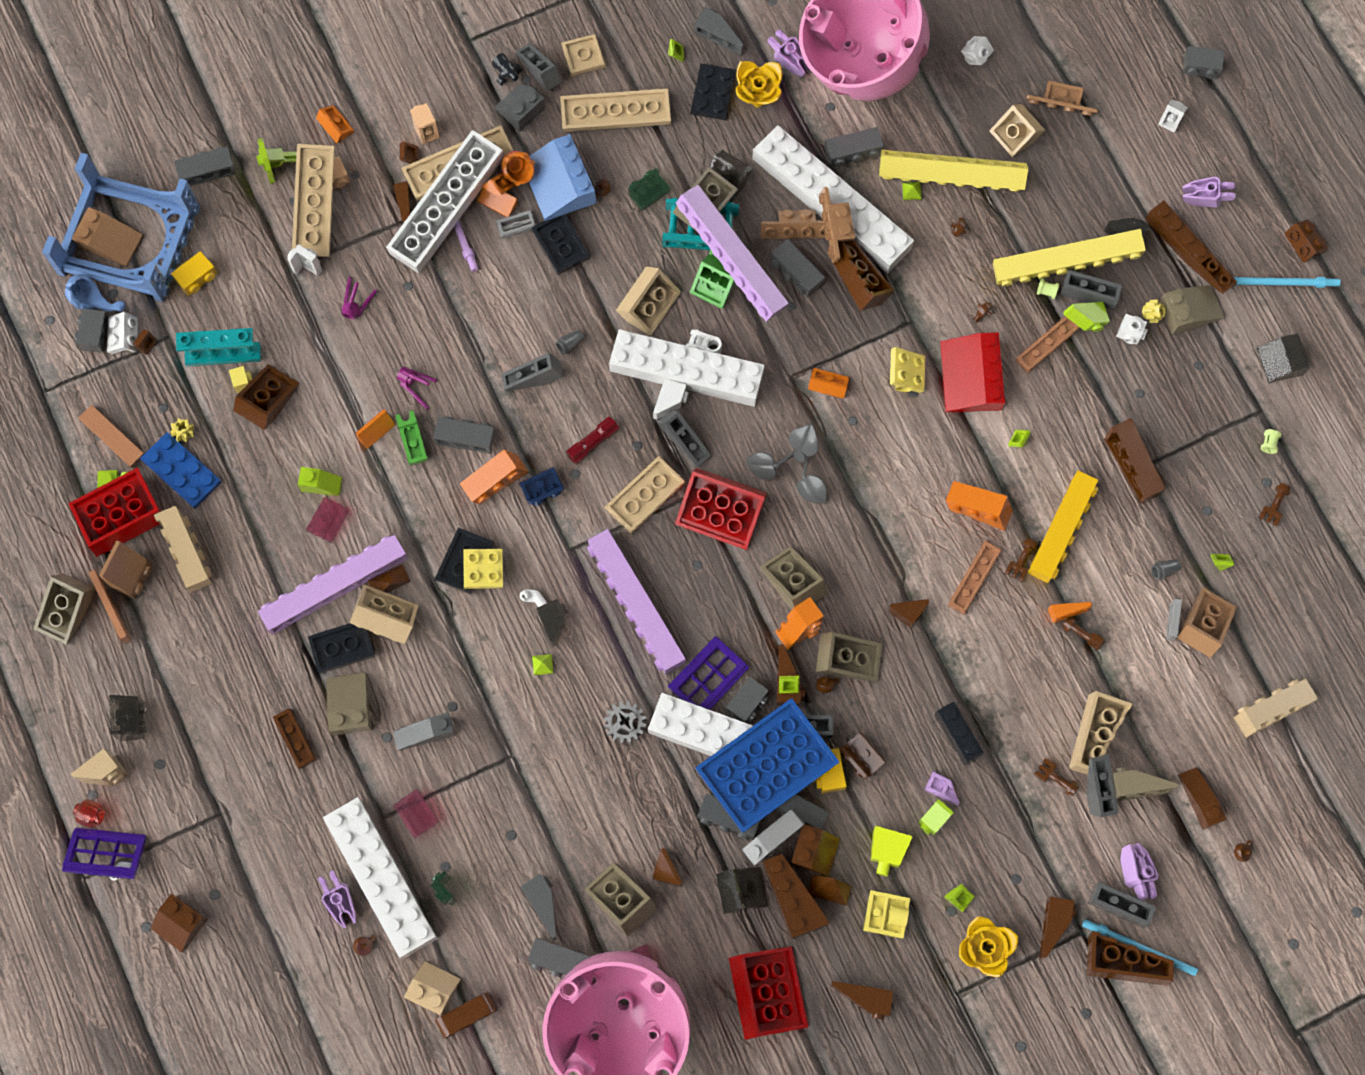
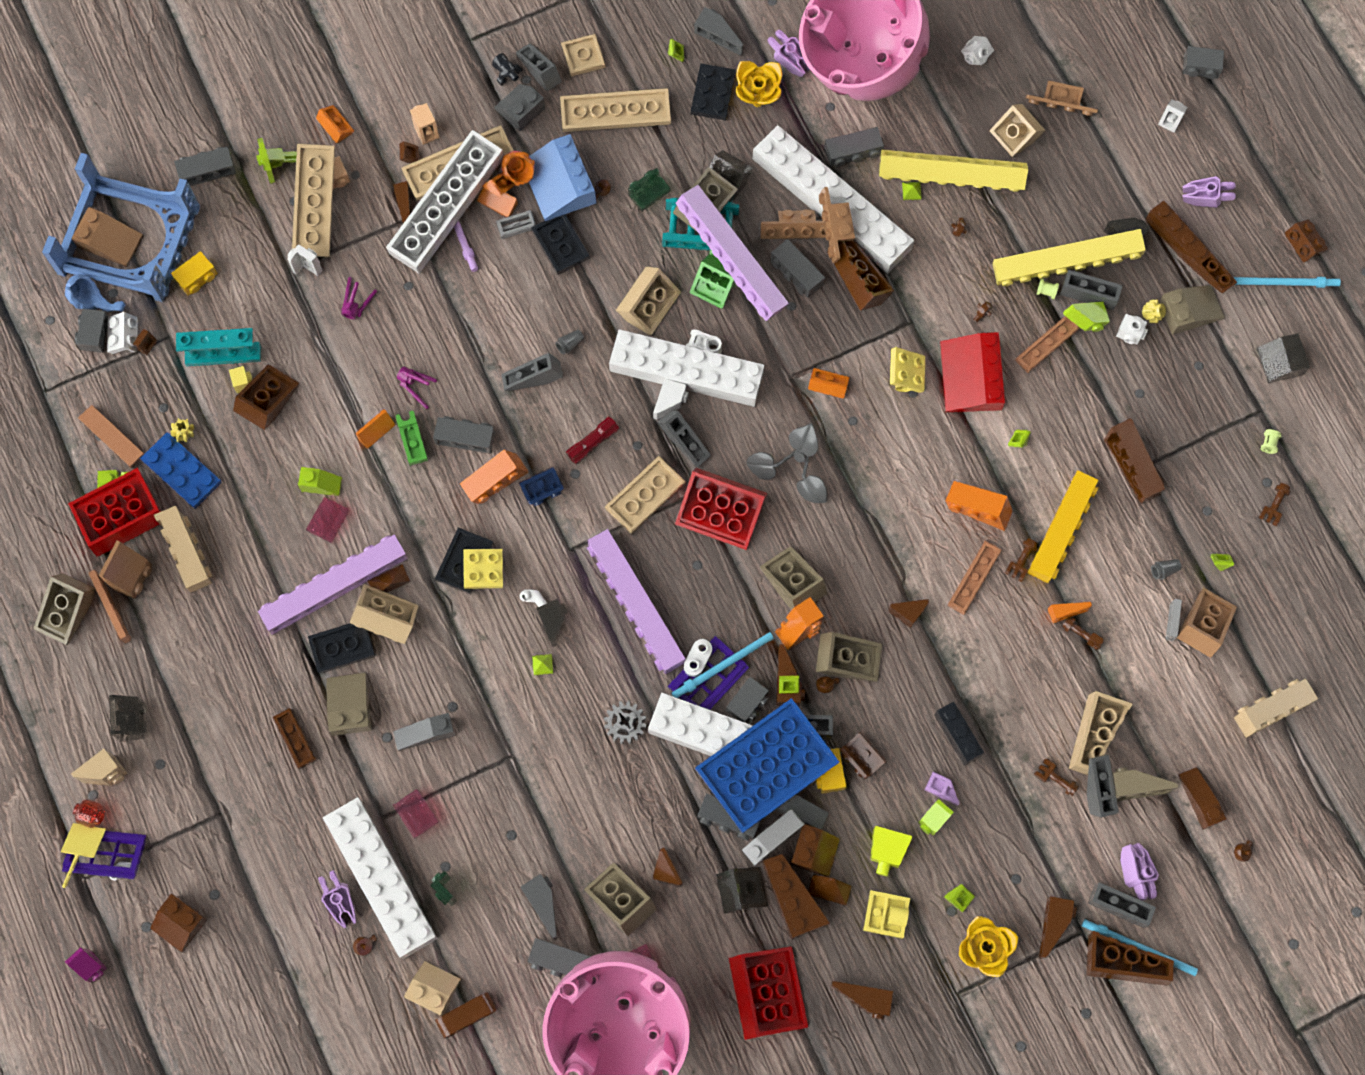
(81, 842): none -> light yellow piece
(86, 965): none -> magenta slope
(690, 685): none -> medium azure bar
(698, 657): none -> white plate

